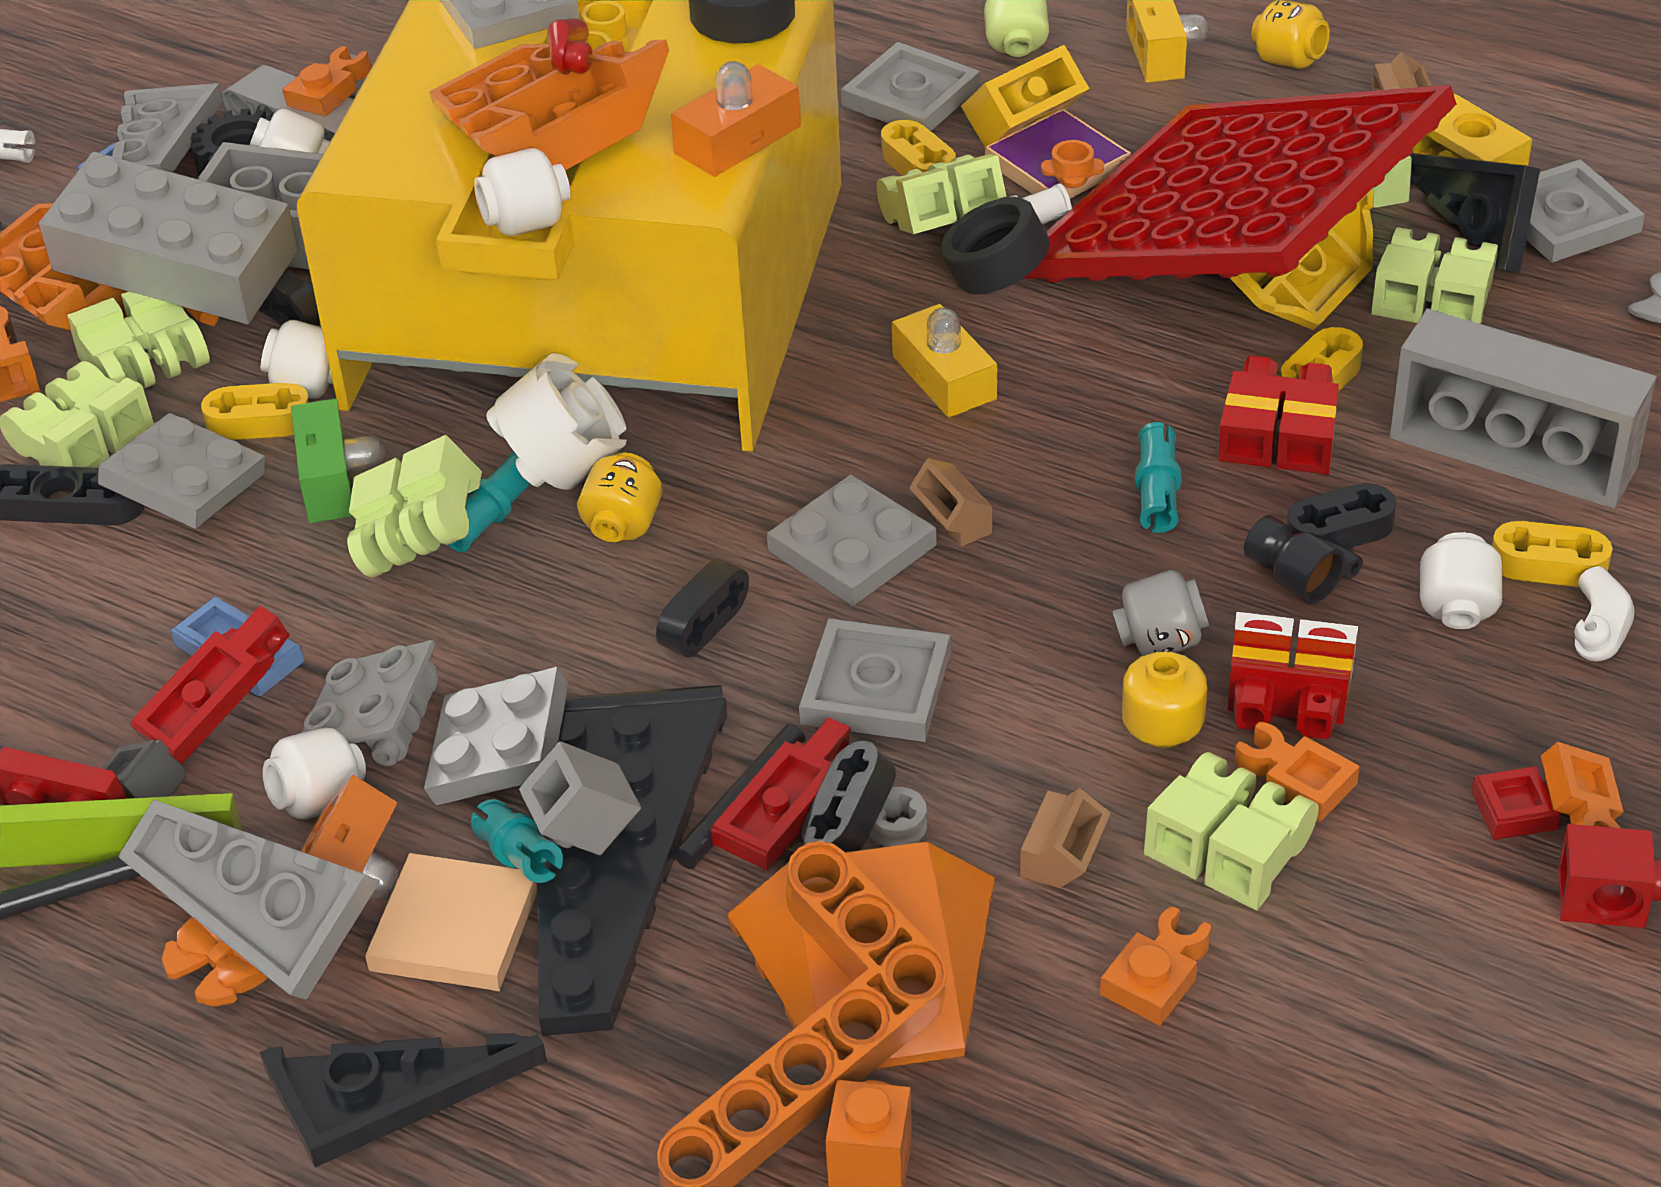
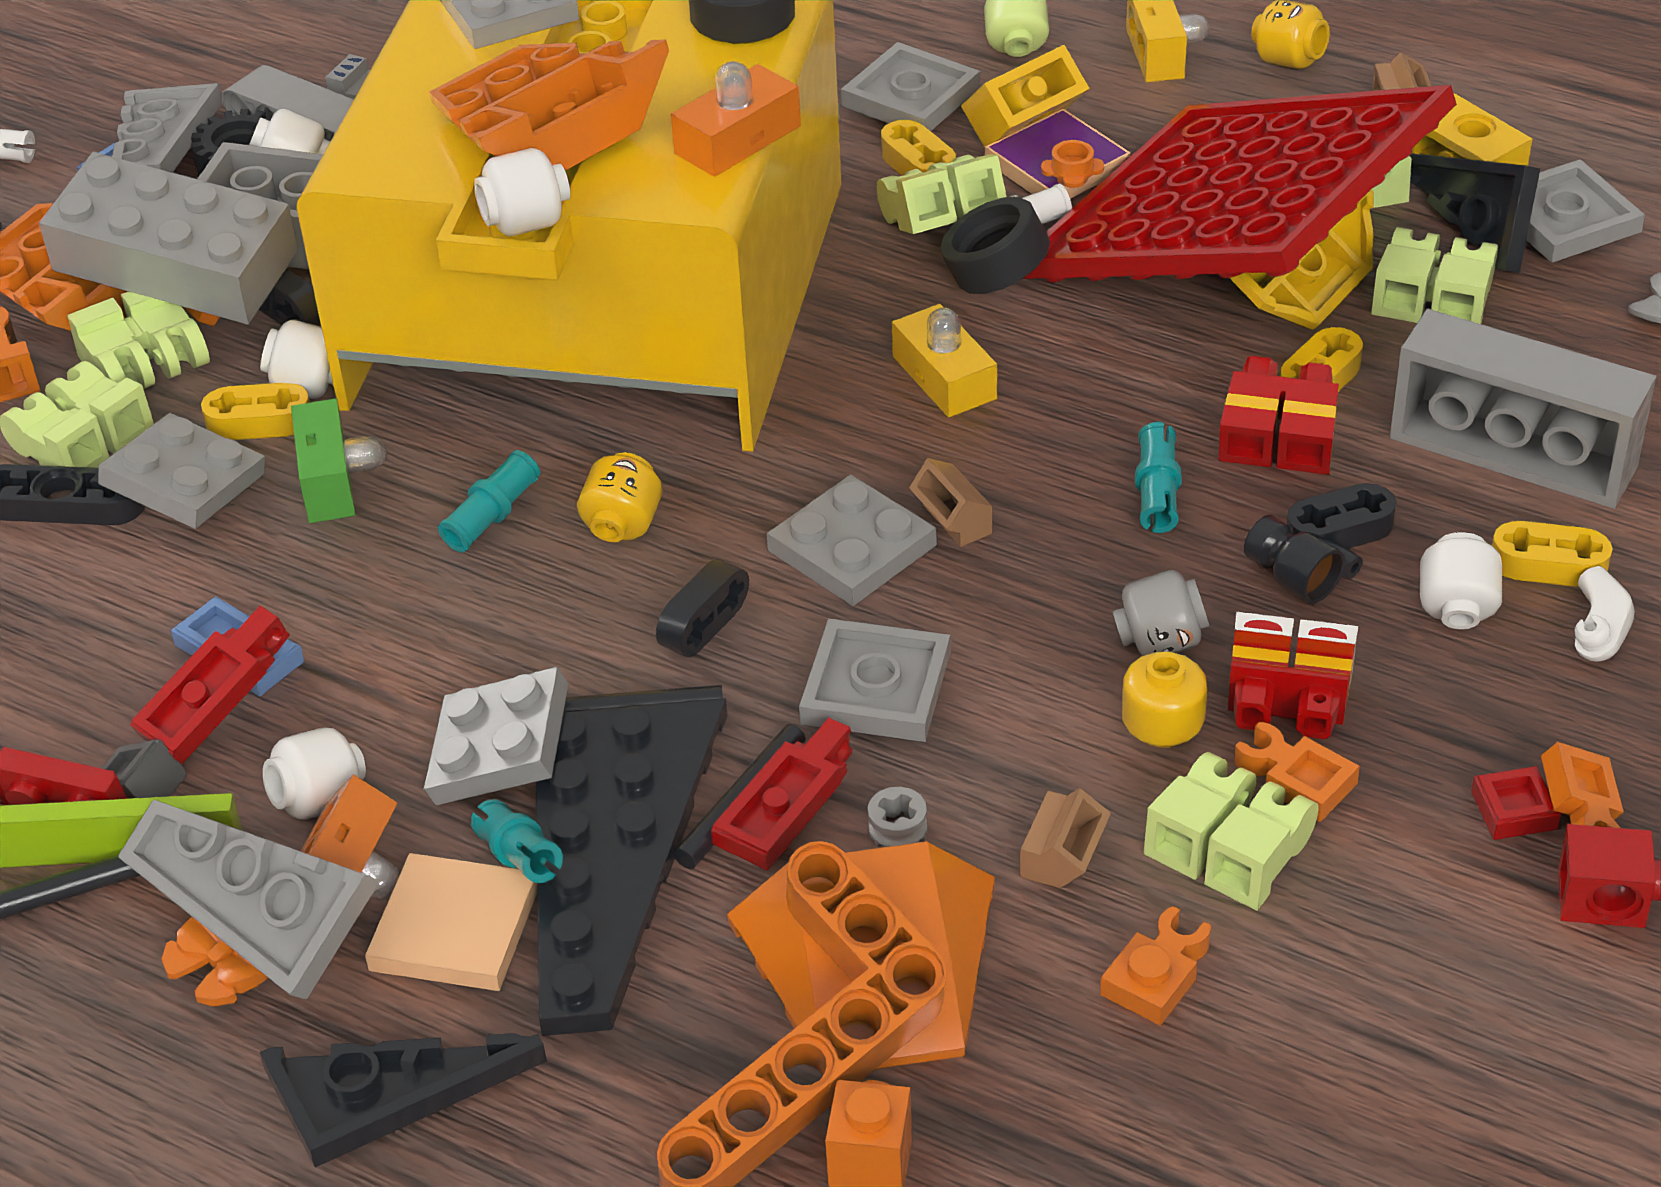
(325, 87): orange plate -> none
(378, 699): light grey hinge -> none
(410, 506): yellowish green legs -> none
(557, 423): white brick -> none
(569, 45): red arm -> none
(579, 799): light grey brick -> none
(850, 797): black beam -> none

